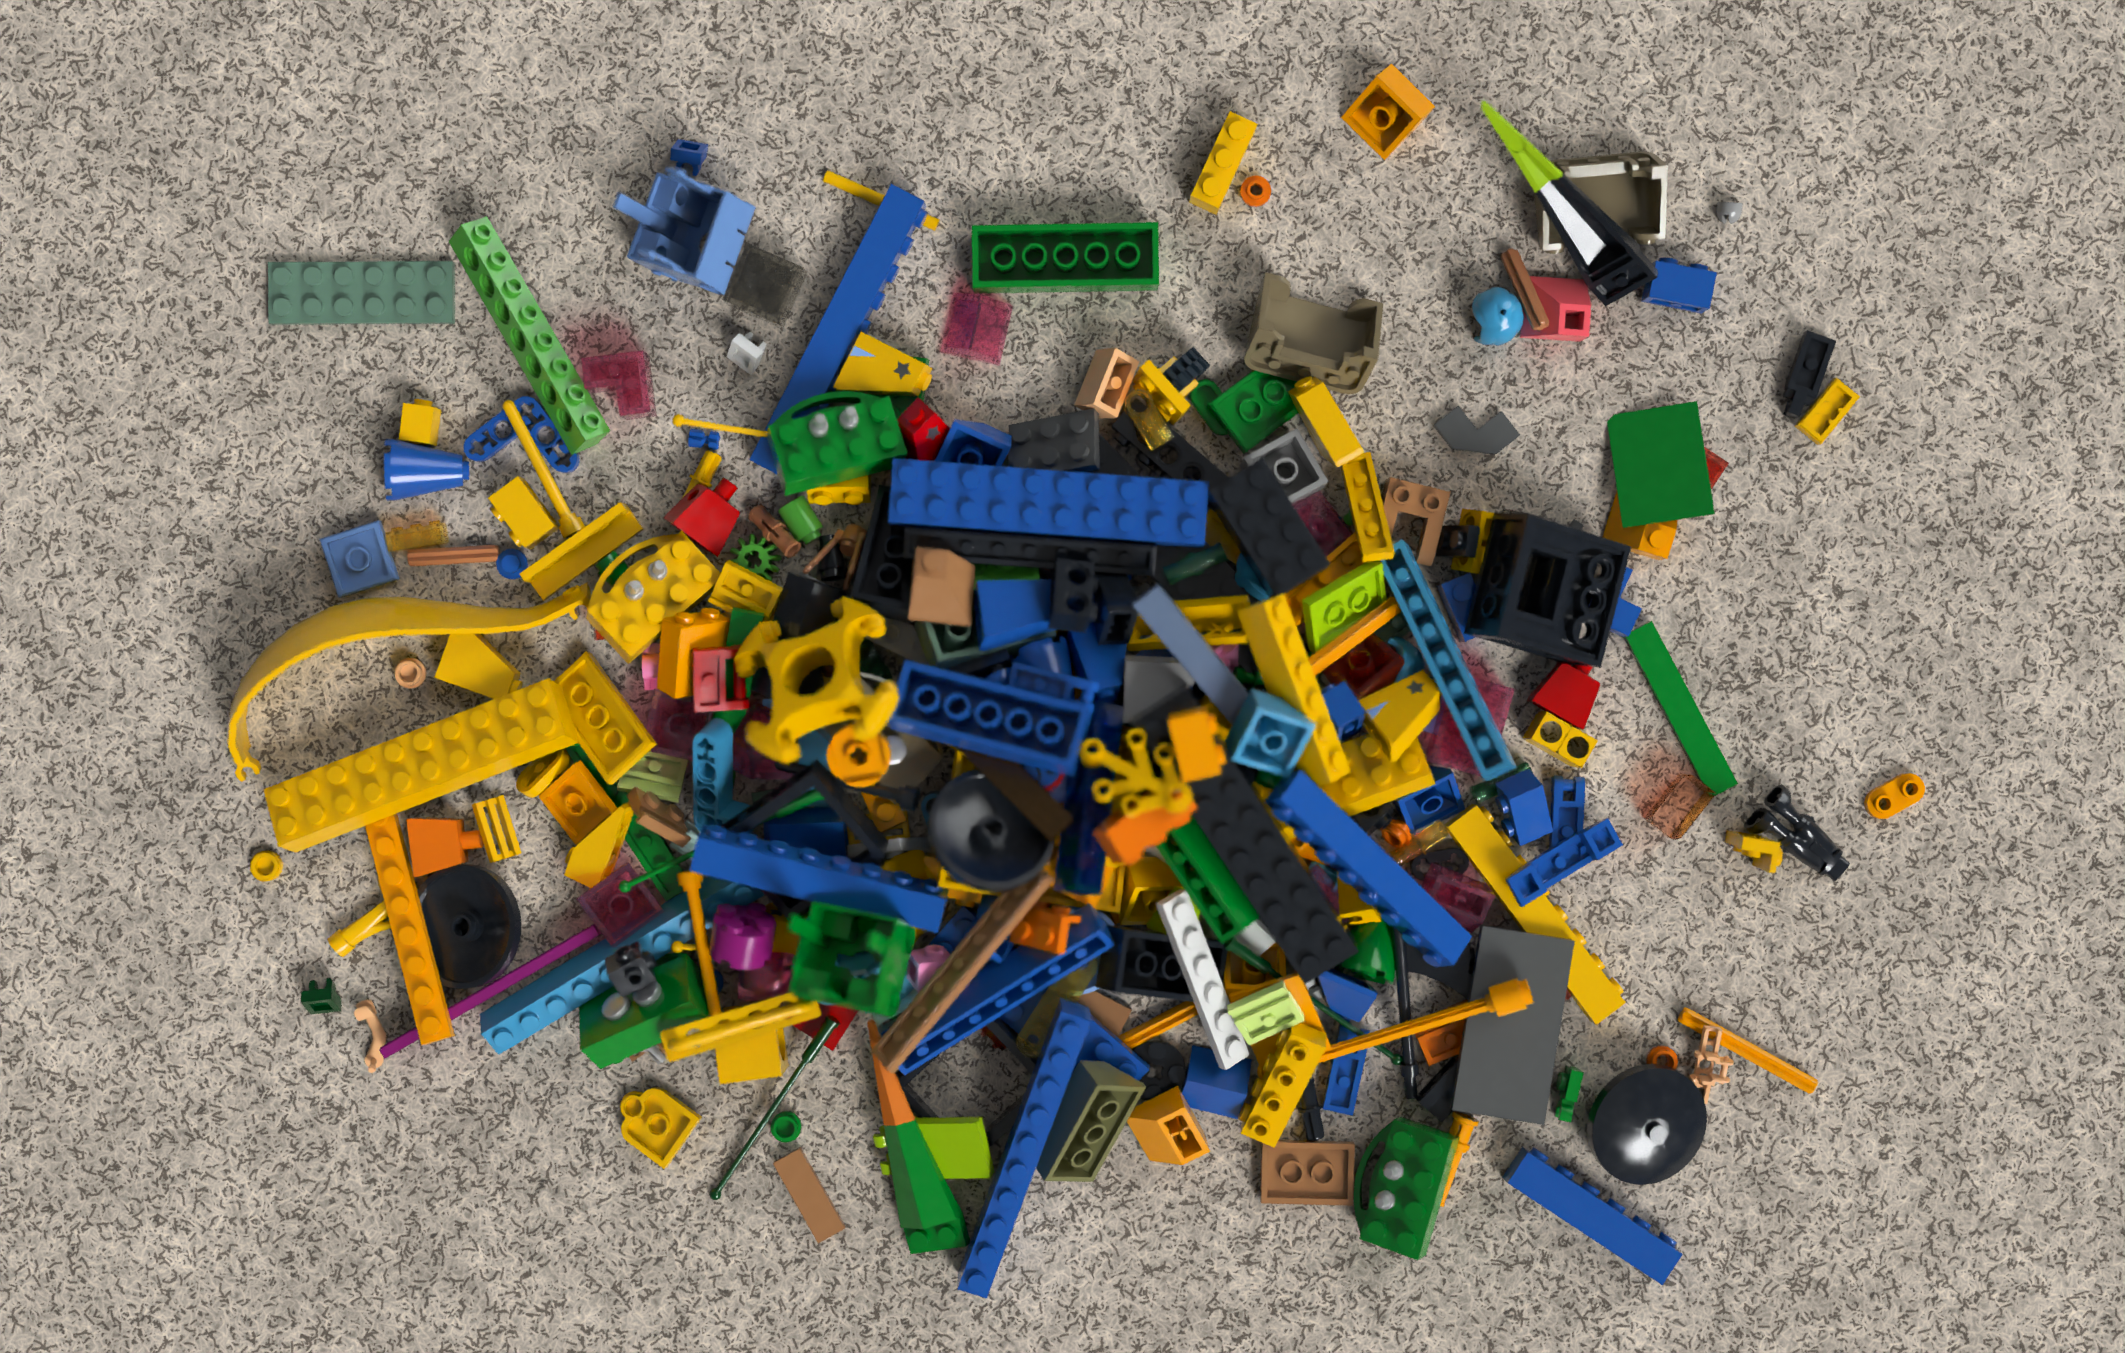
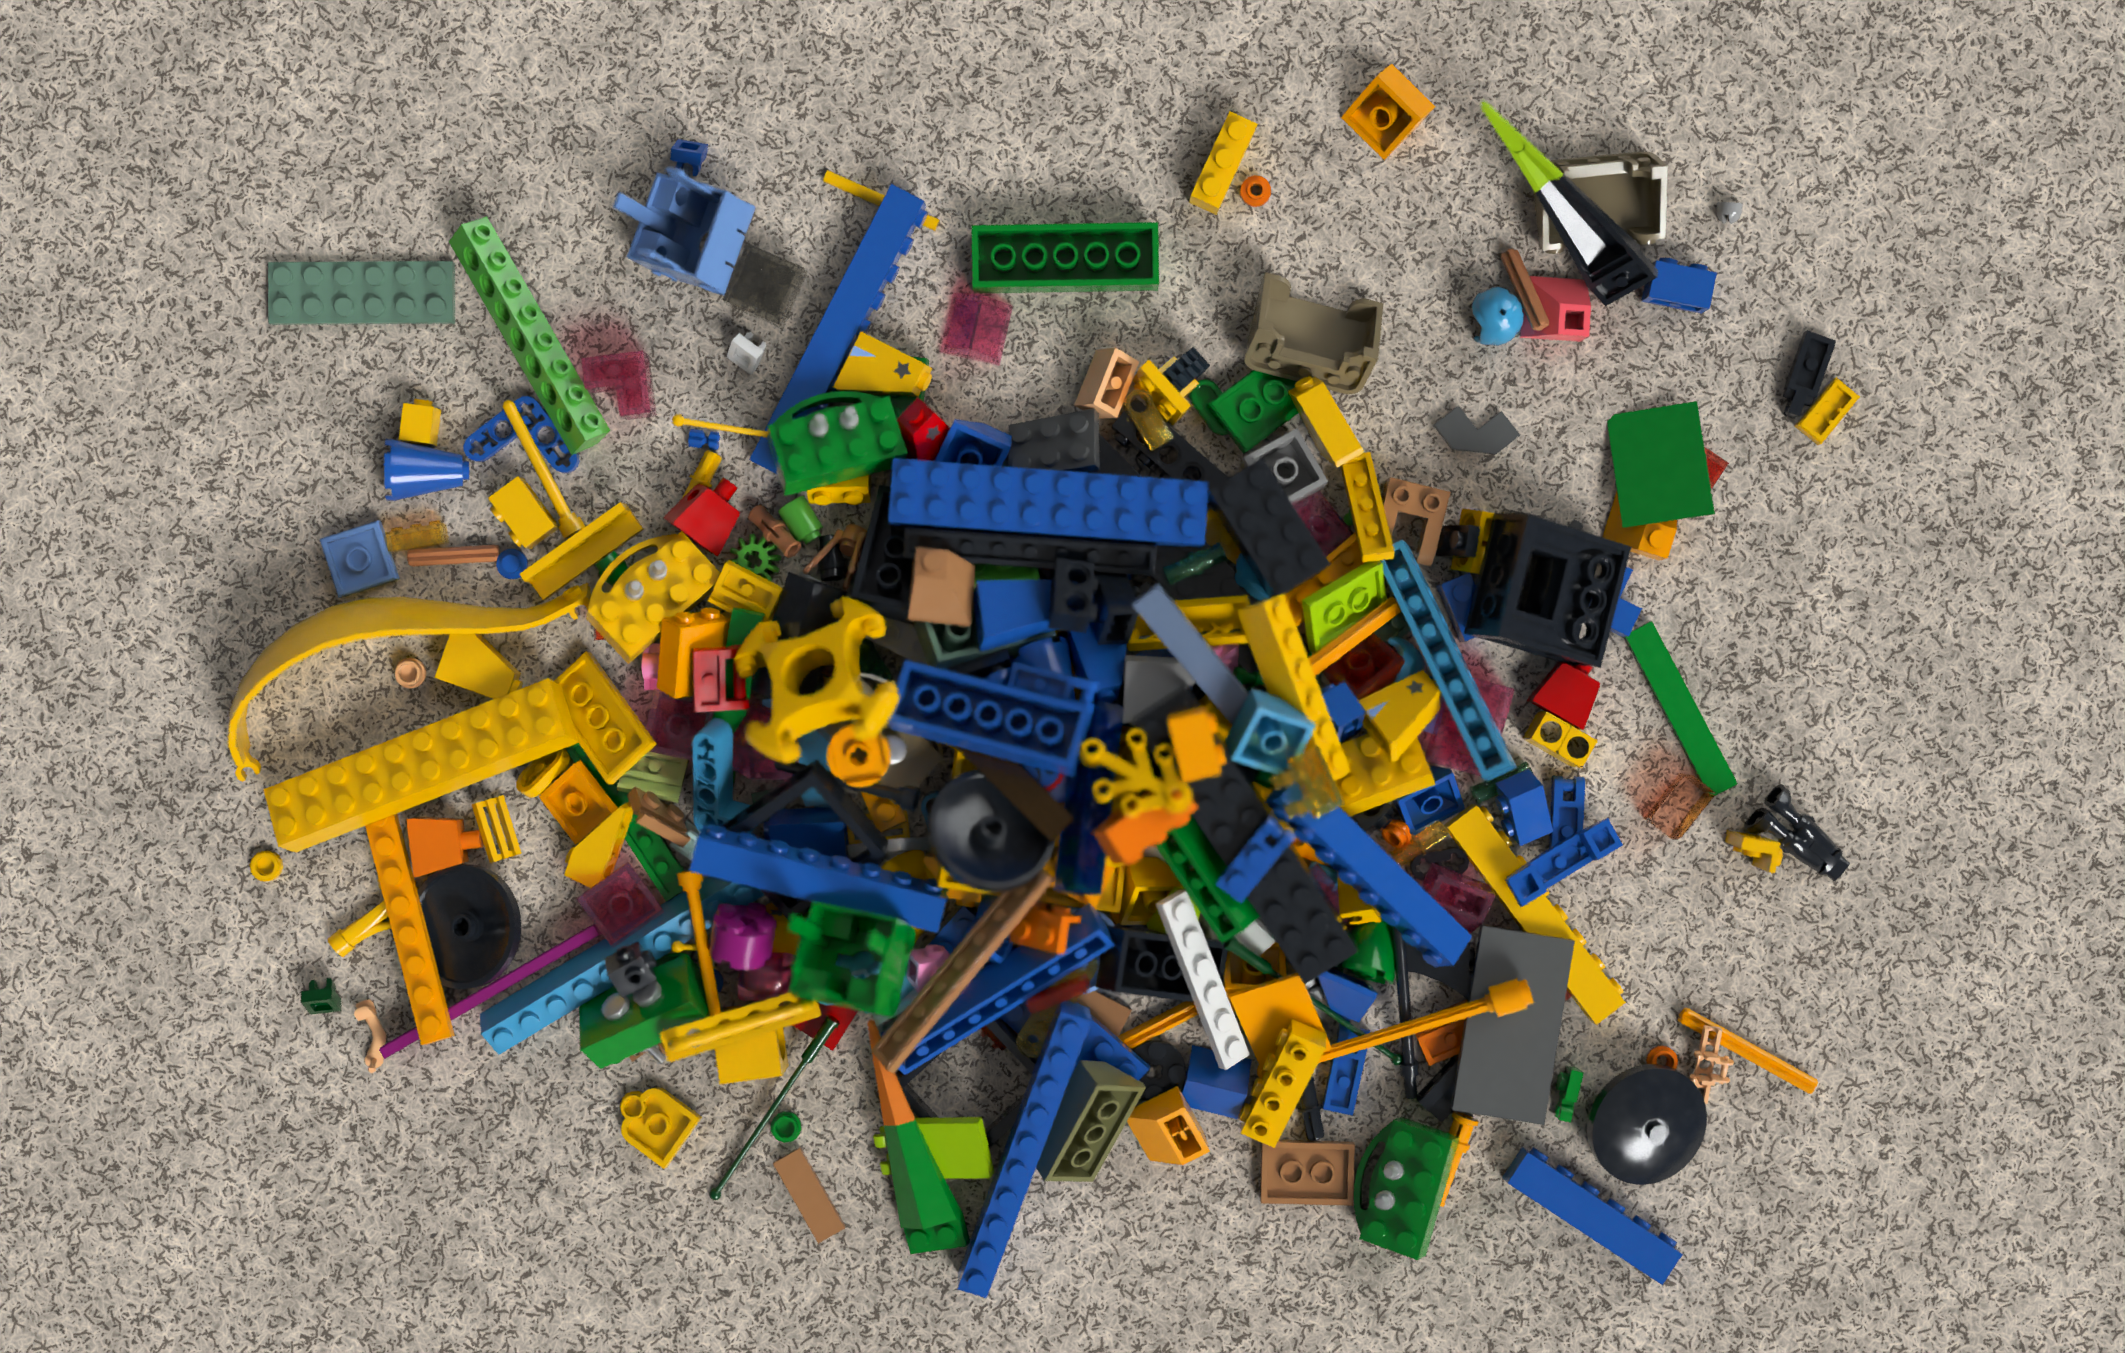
(800, 802): green piece -> none
(1059, 993): none -> clear red tile
(1254, 859): none -> blue plate
(1265, 1013): yellowish green plate -> none
(1314, 781): none -> clear yellow plate
(1895, 795): light orange plate -> none

